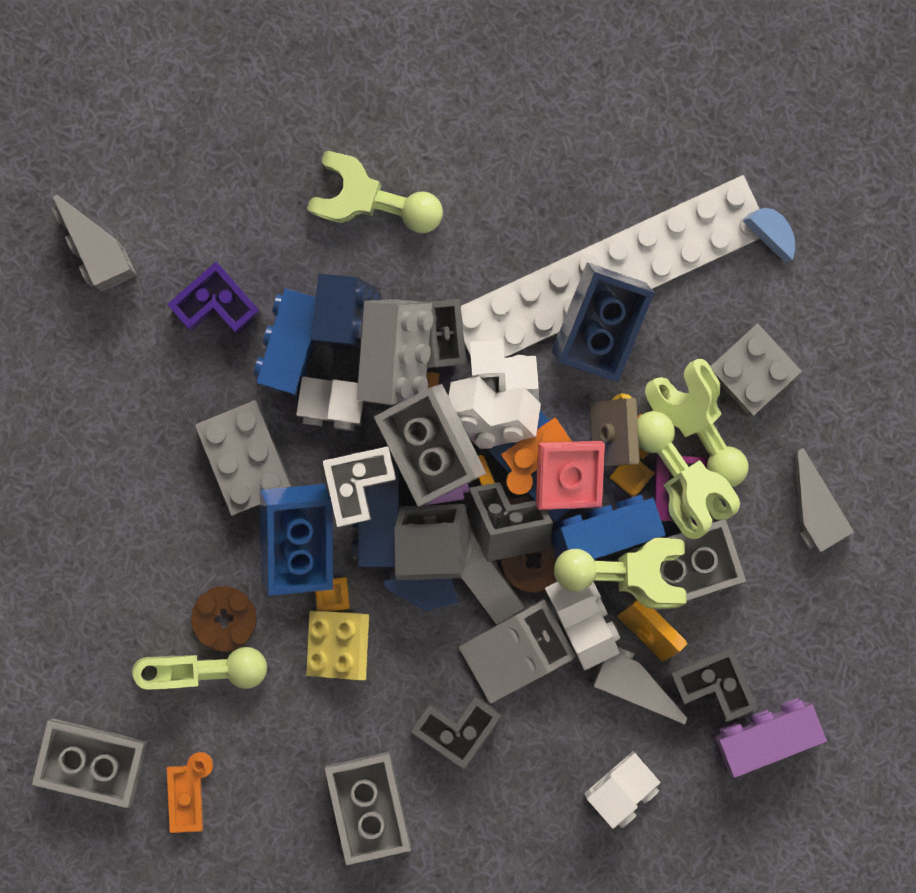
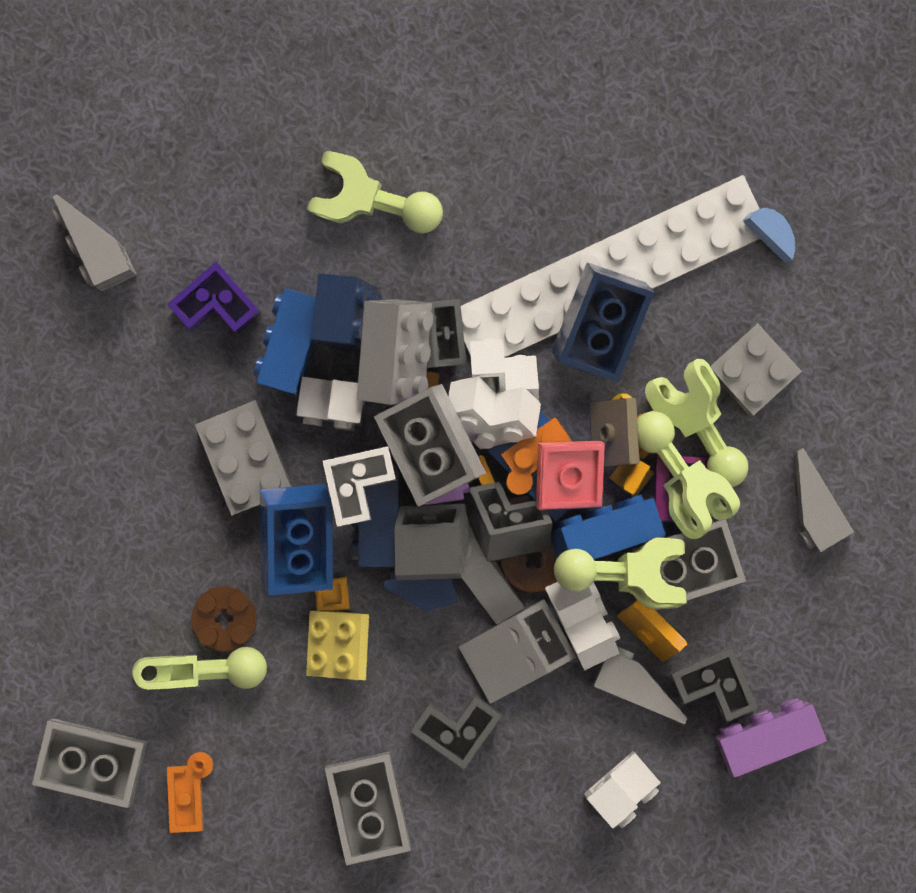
(635, 478): none -> light orange tile

